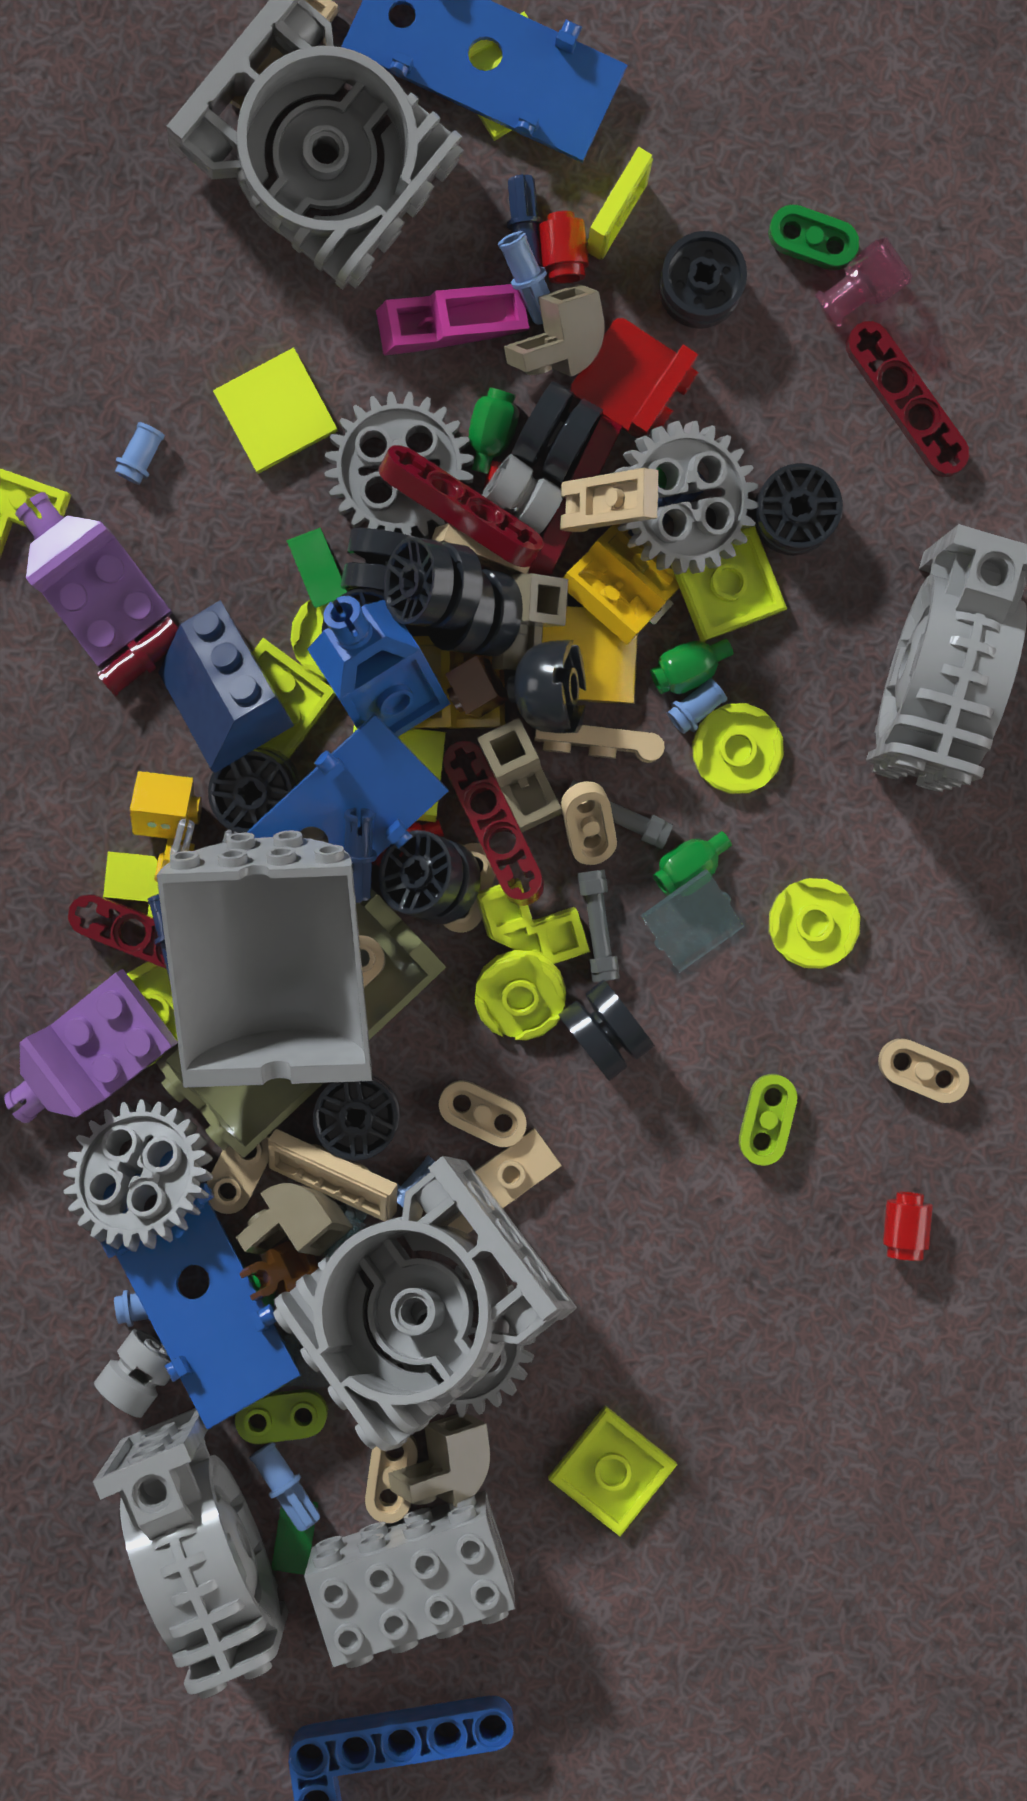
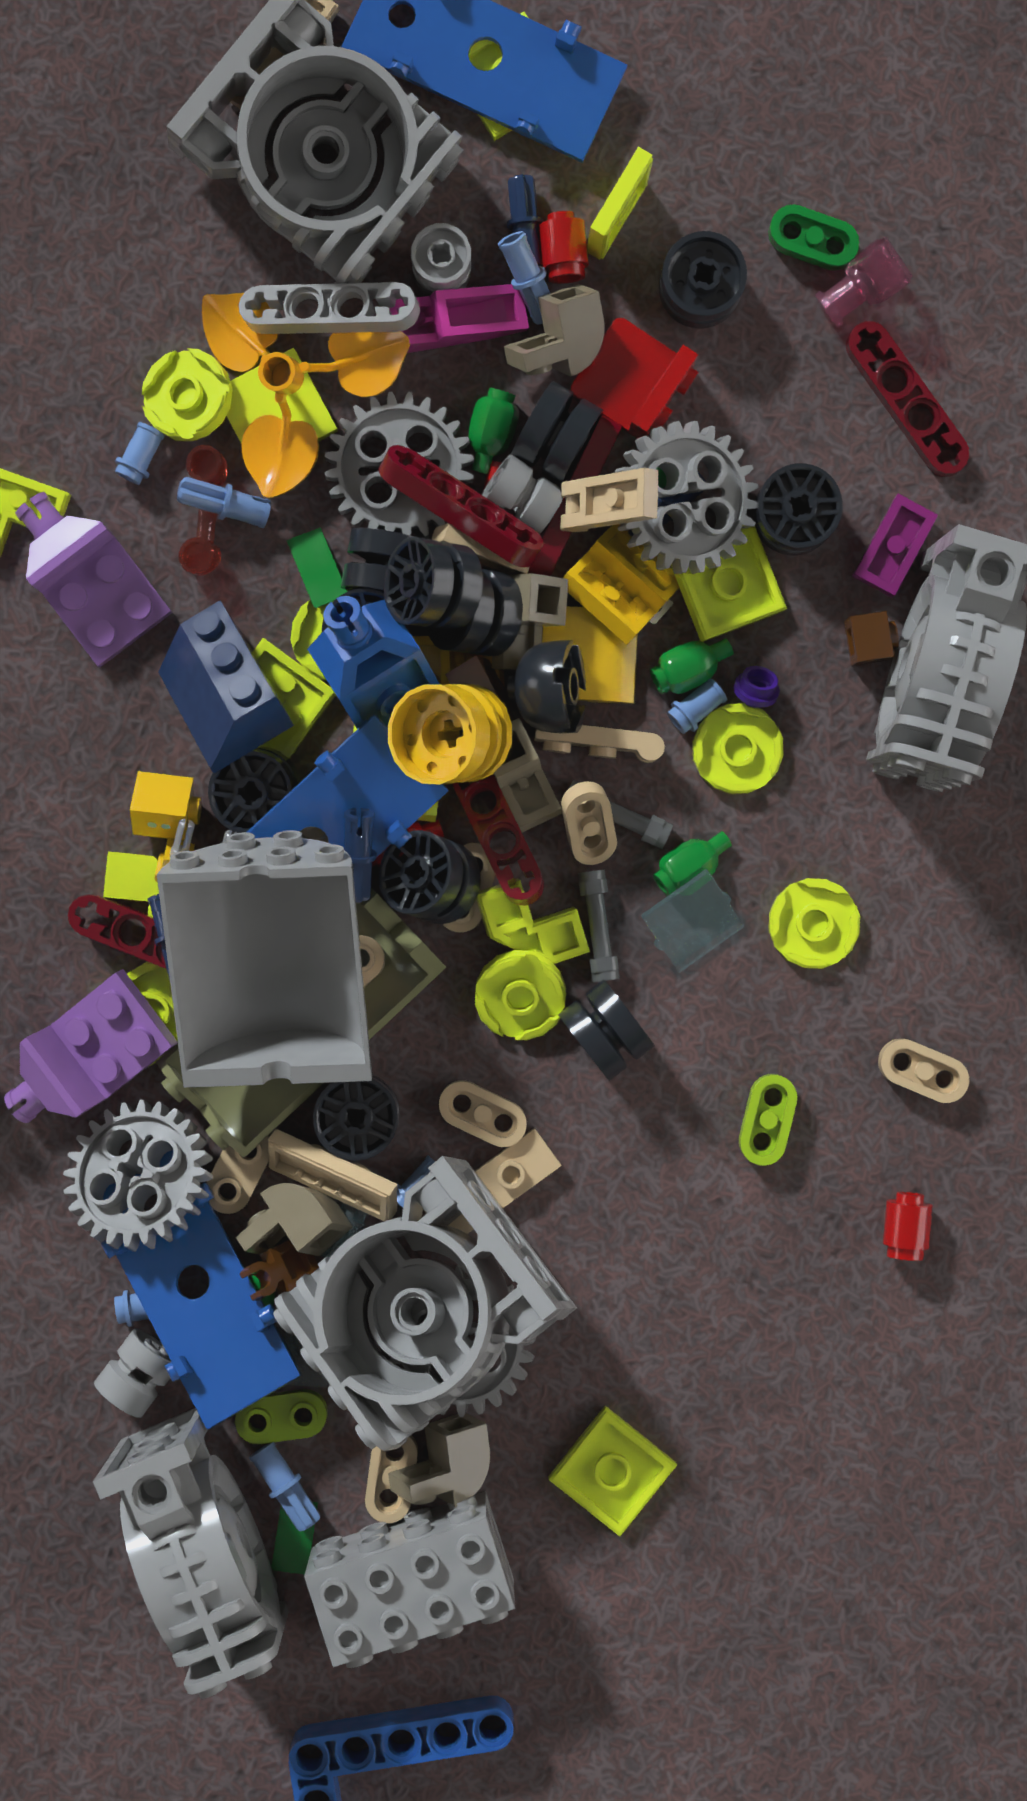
(139, 657): dark red pin -> none
(187, 395): none -> neon yellow tile
(199, 553): none -> clear red bar
(224, 501): none -> medium blue axle
(282, 450): none -> light orange plant
(329, 299): none -> light grey beam
(428, 739): none -> yellow wheel
(441, 258): none -> light grey wheel
(757, 687): none -> dark purple plate
(871, 638): none -> reddish brown plate
(895, 545): none -> magenta plate

